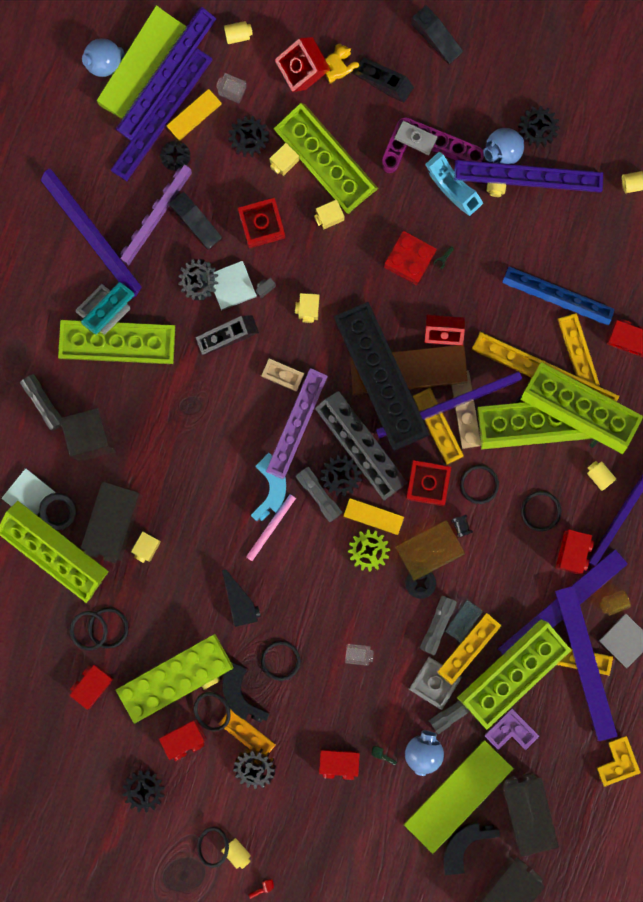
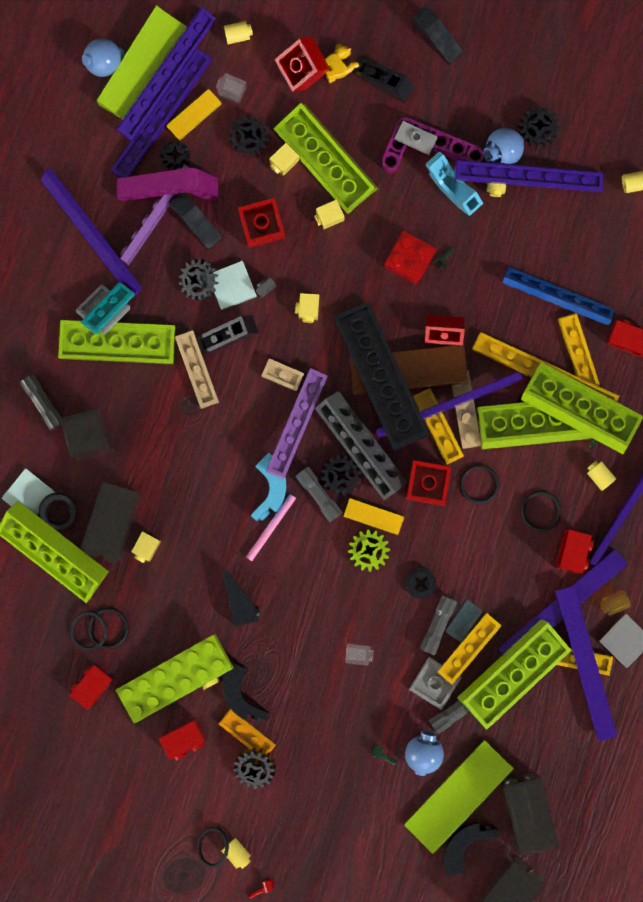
(135, 791): black gear -> none
(167, 183): none -> magenta beam
(196, 369): none -> tan plate
(225, 704): black tyre -> none
(297, 663): black piece -> none
(339, 763): red brick -> none
(430, 550): clear yellow tile -> none
(461, 526): black bush -> none
(511, 726): medium lavender plate -> none
(623, 764): yellow plate -> none

